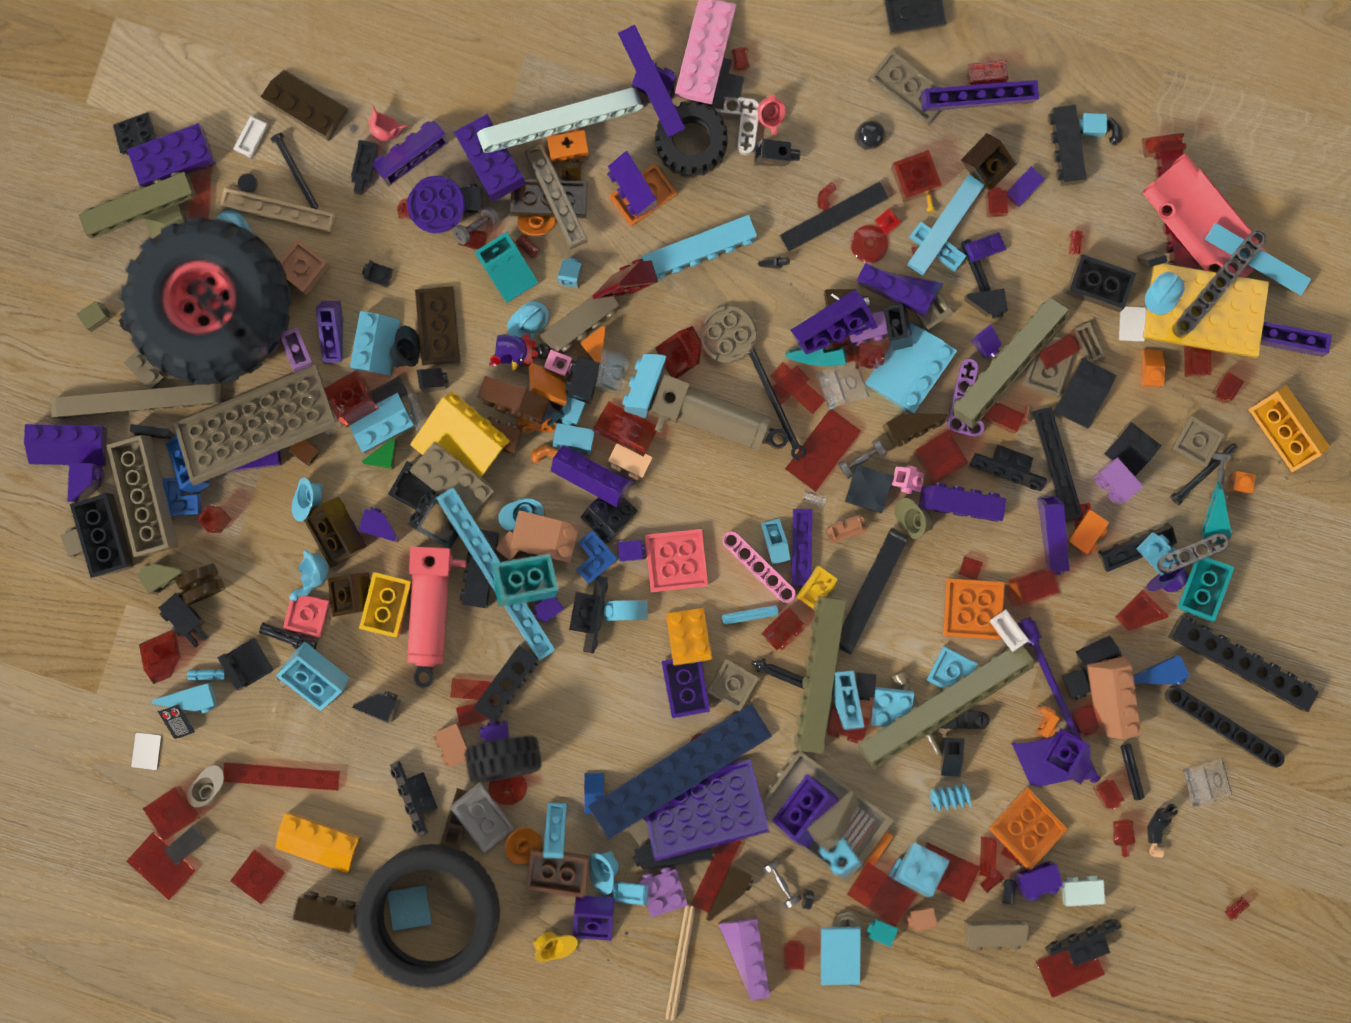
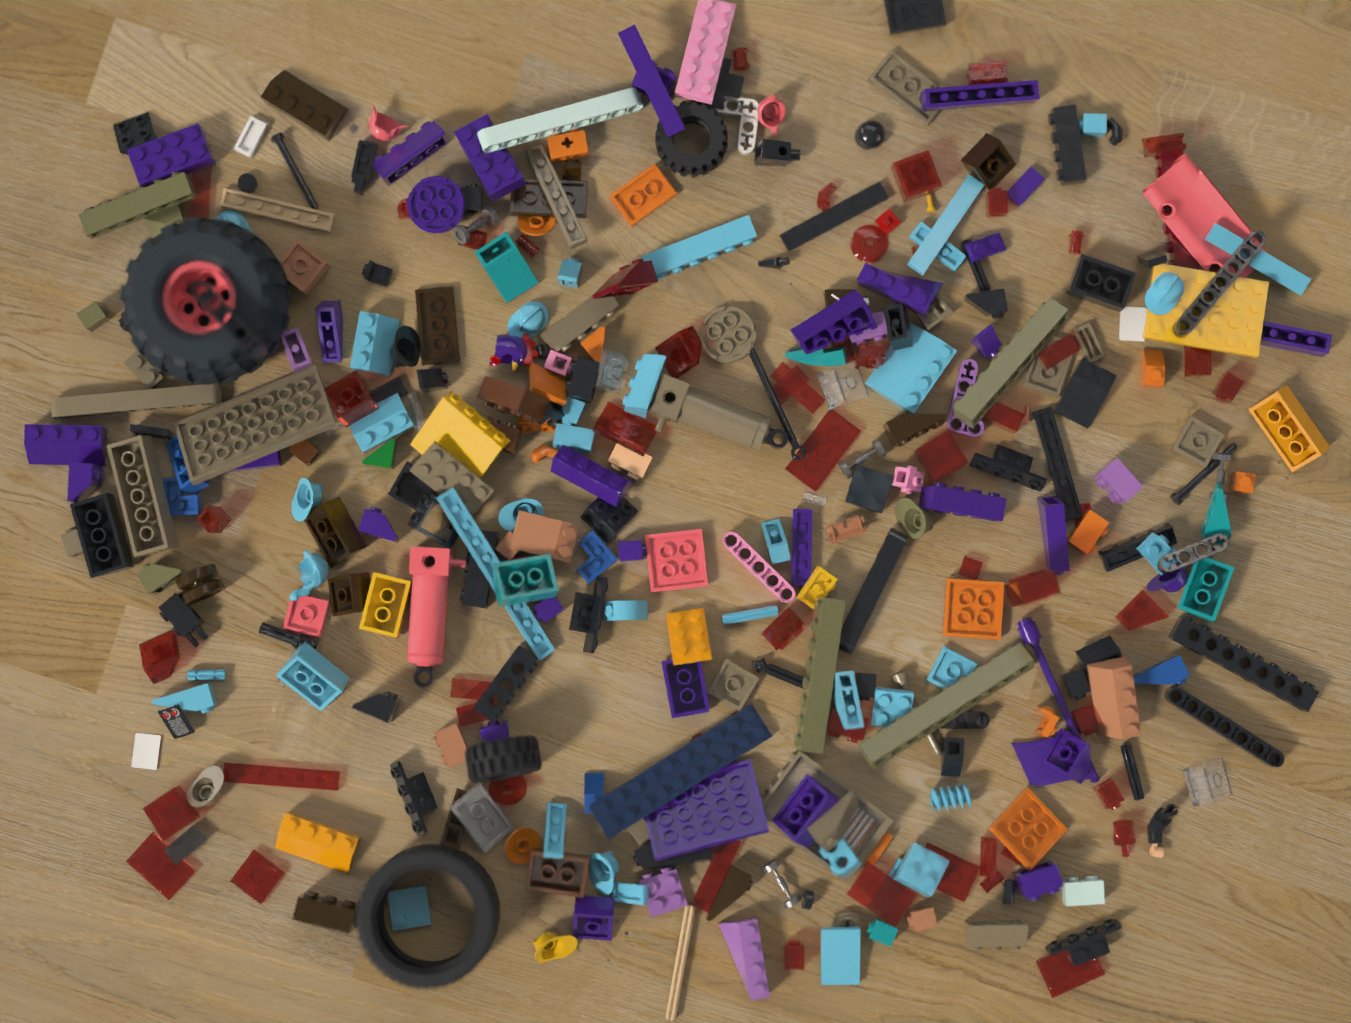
(245, 664): black bracket -> none
(631, 185): dark purple slope -> none
(1009, 630): white tile -> none
(1133, 448): black slope -> none
(1236, 909): clear red pin -> none

